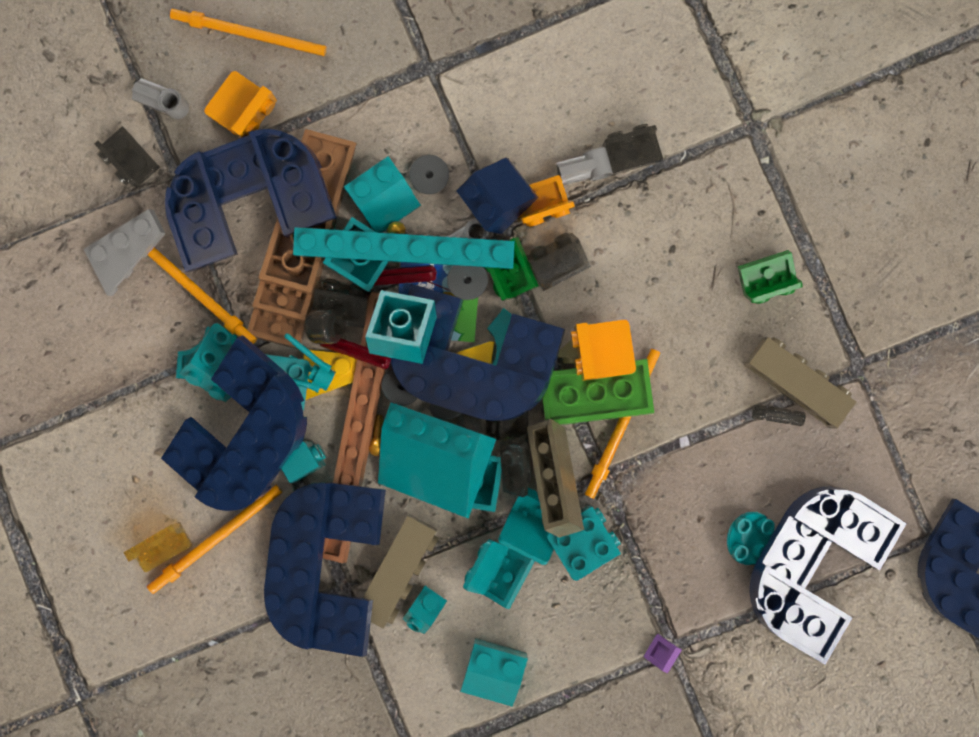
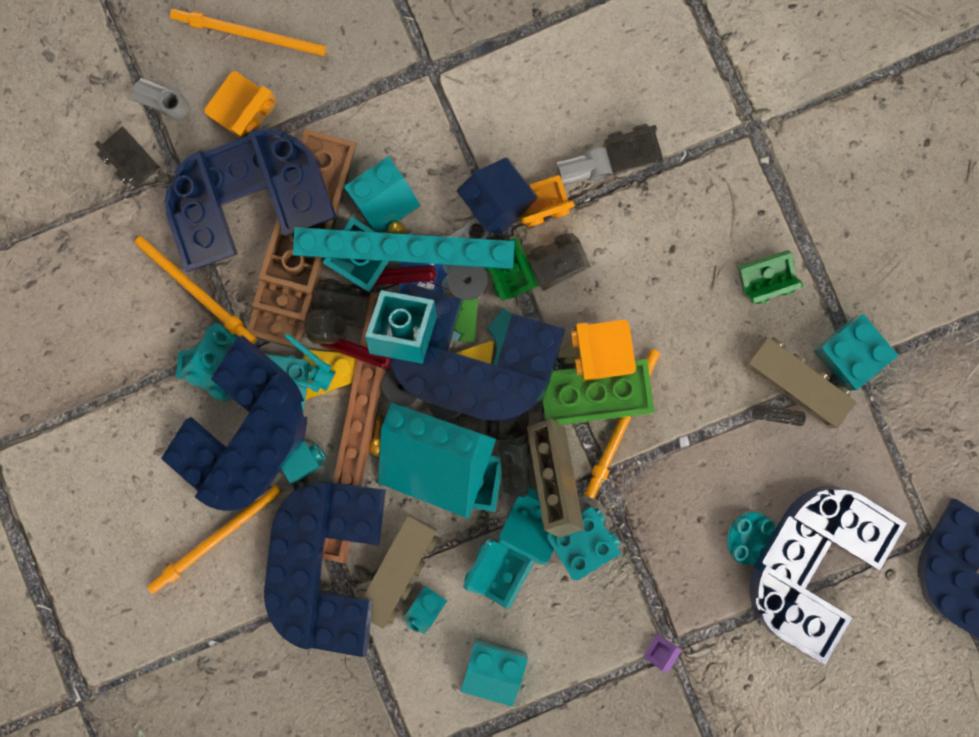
(123, 248): light grey wing -> none
(159, 547): clear yellow bracket -> none
(429, 174): dark grey piece -> none
(855, 353): none -> teal brick

